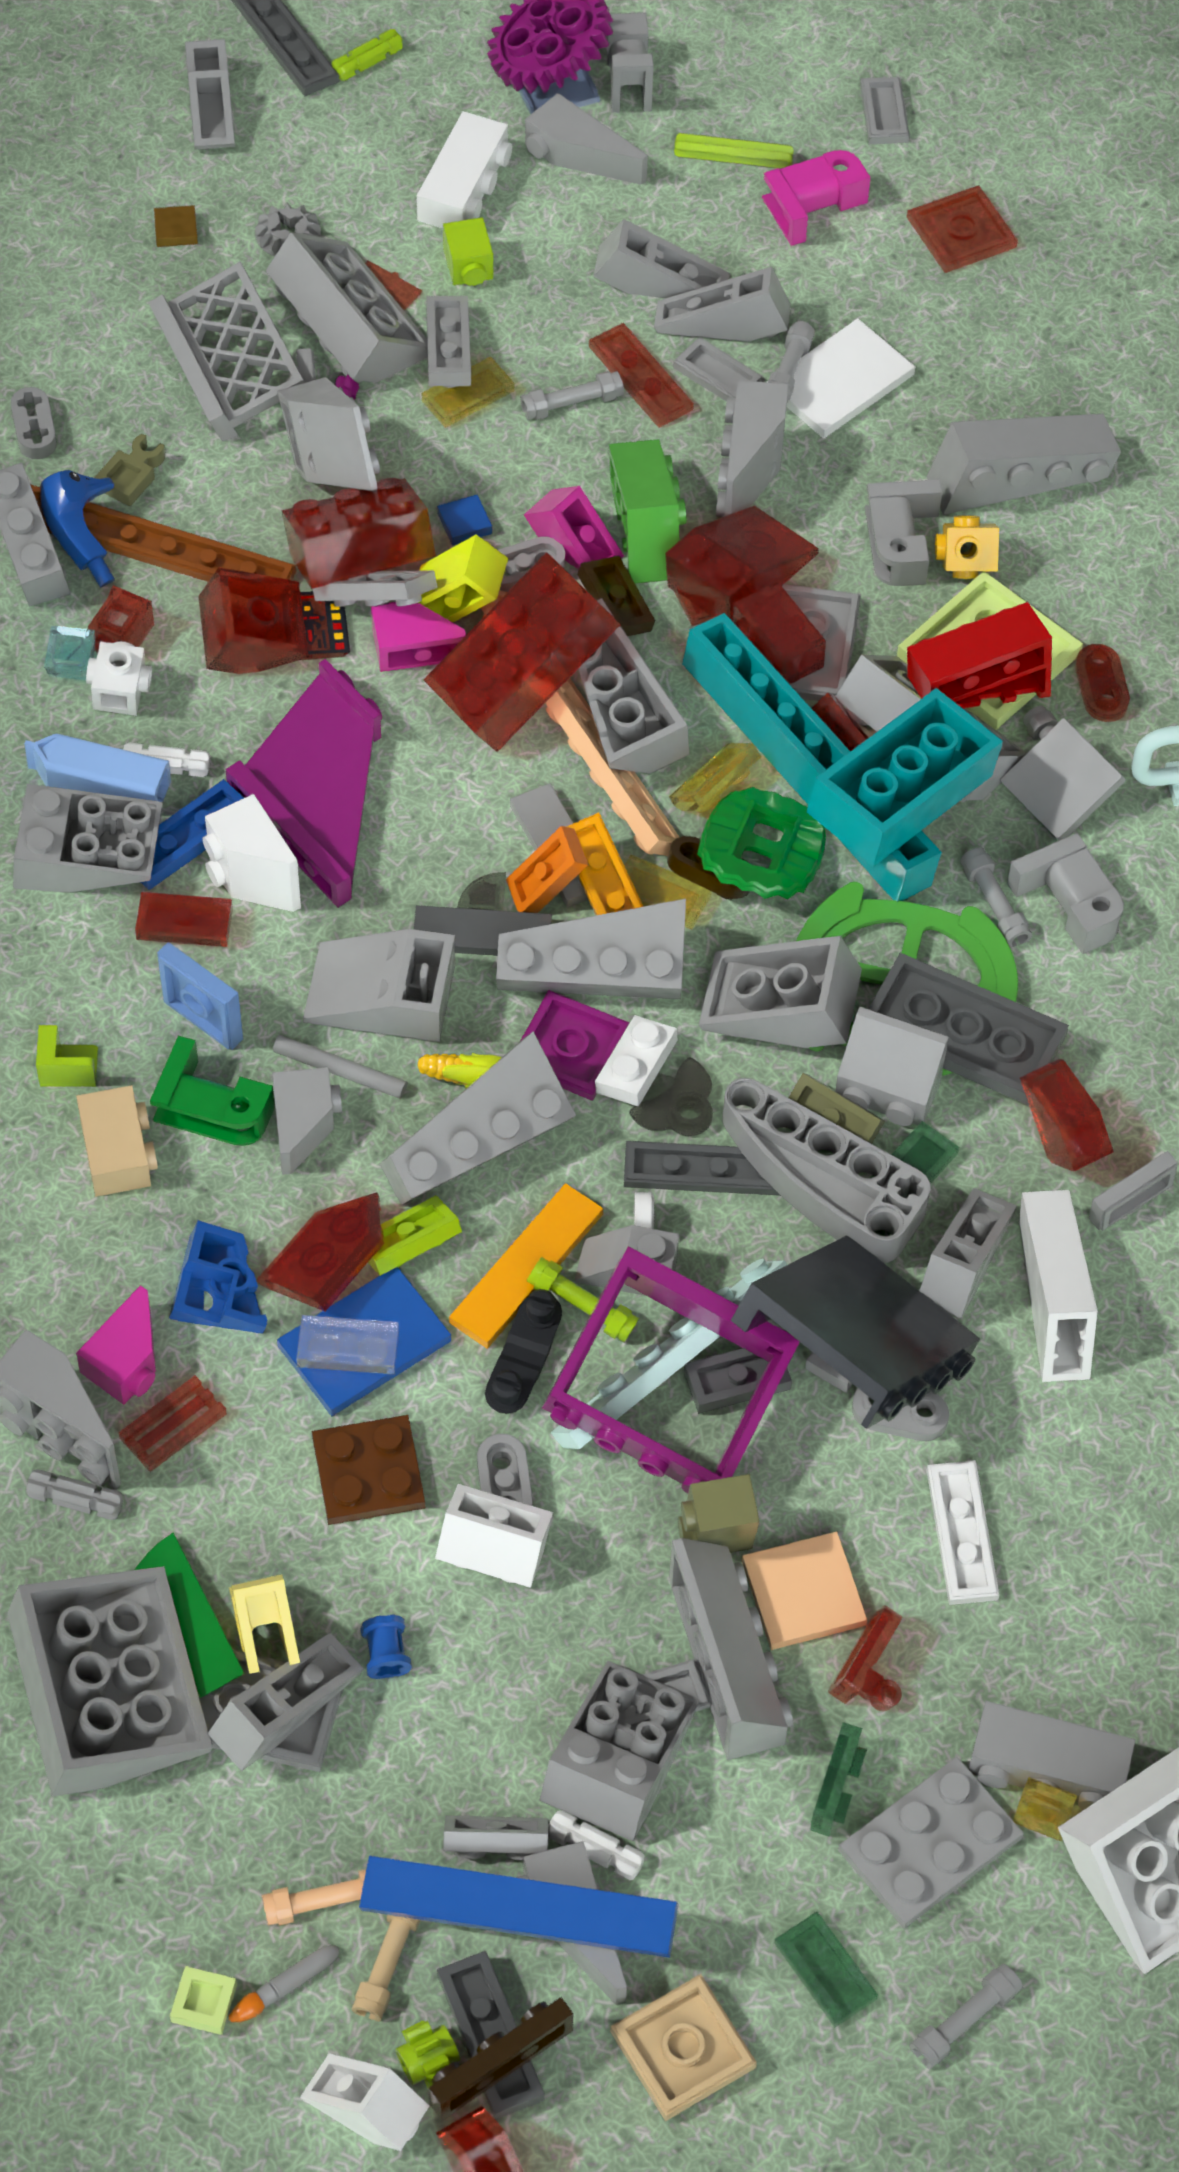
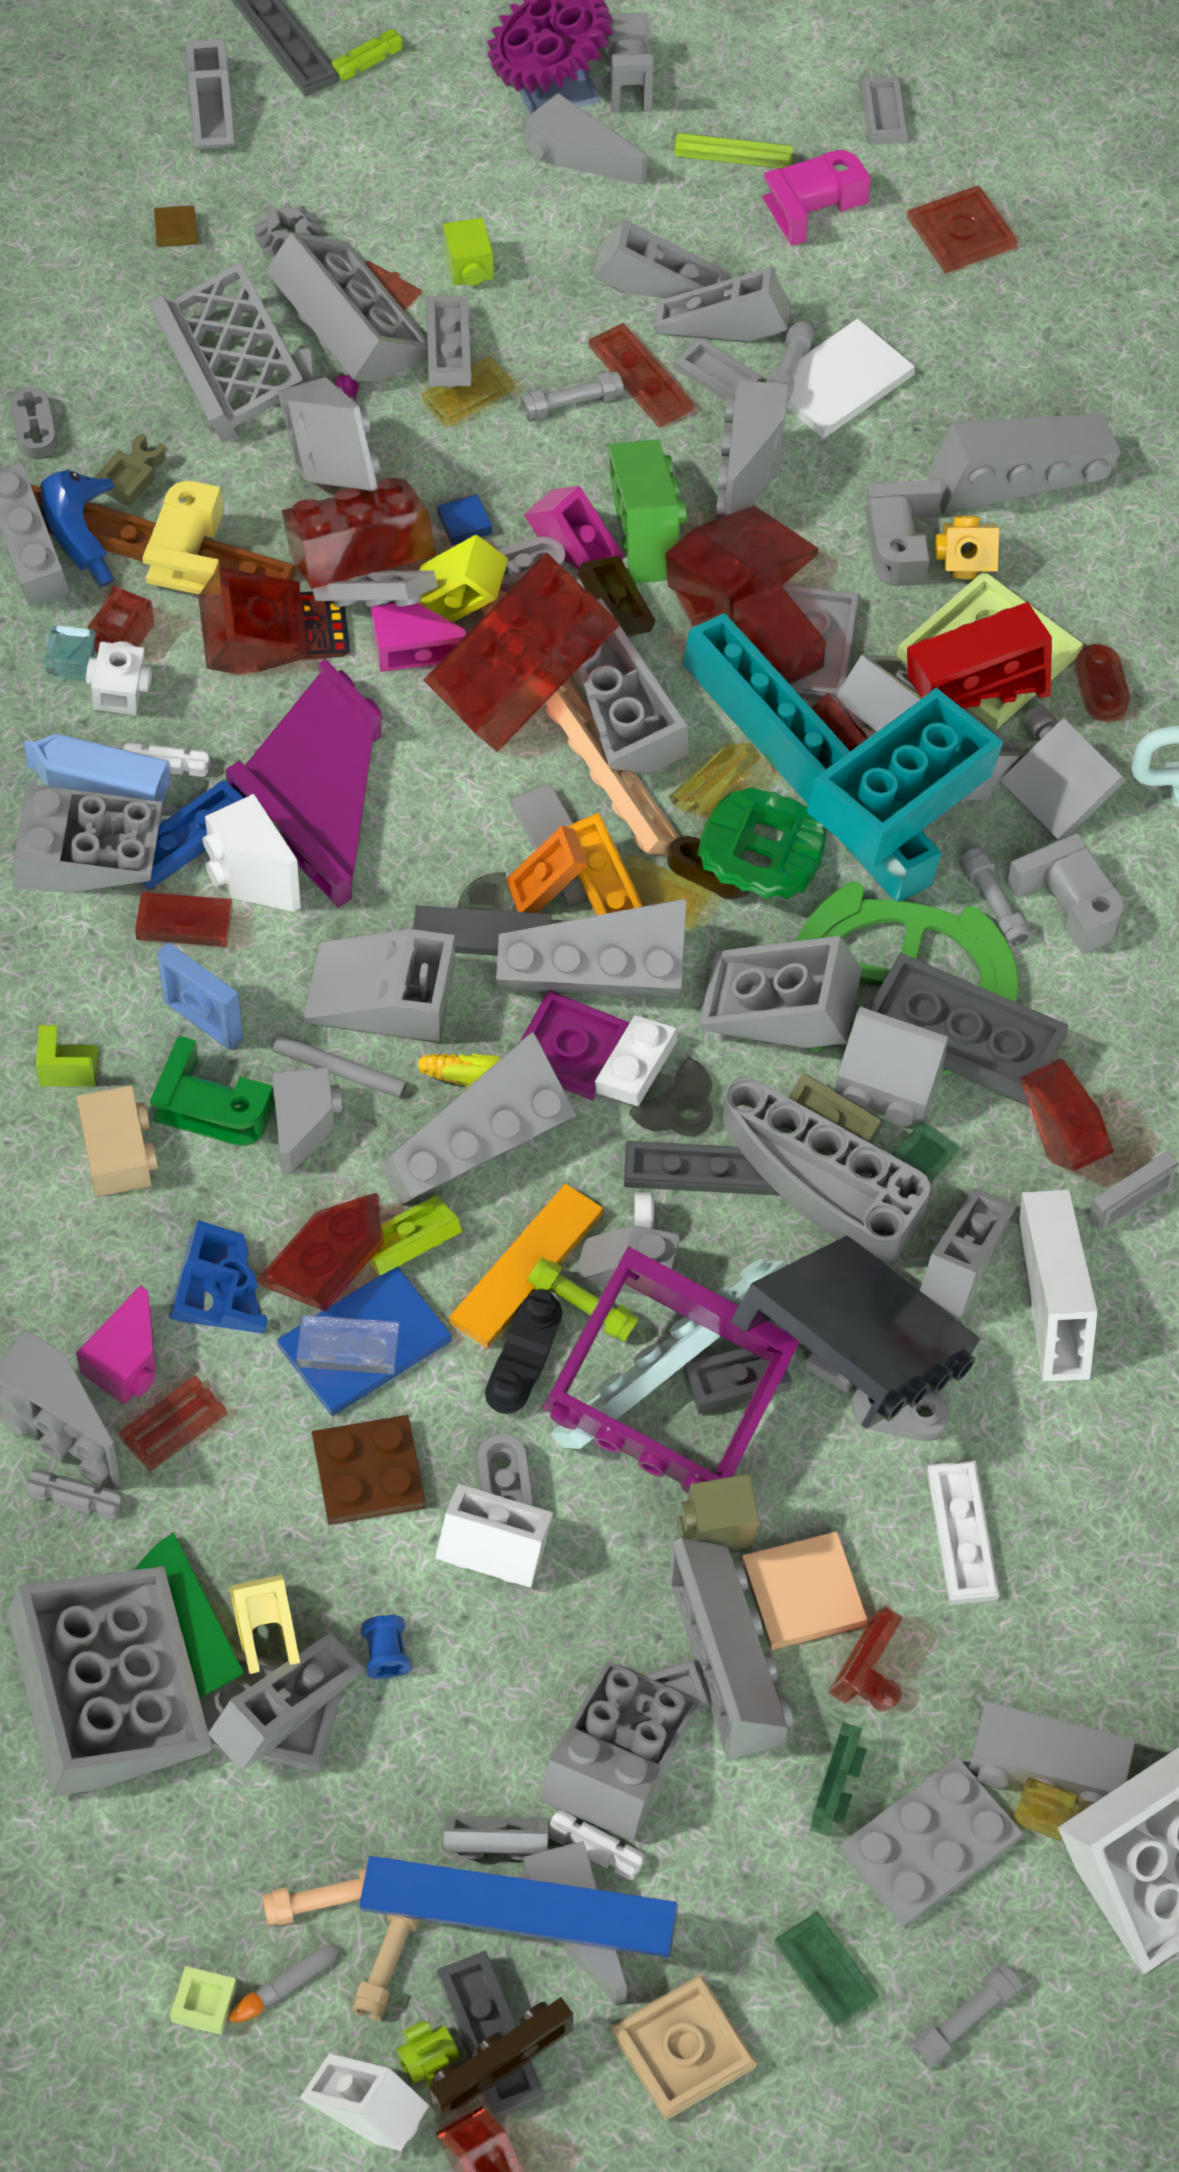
(179, 536): none -> light yellow piece
(464, 171): white brick -> none

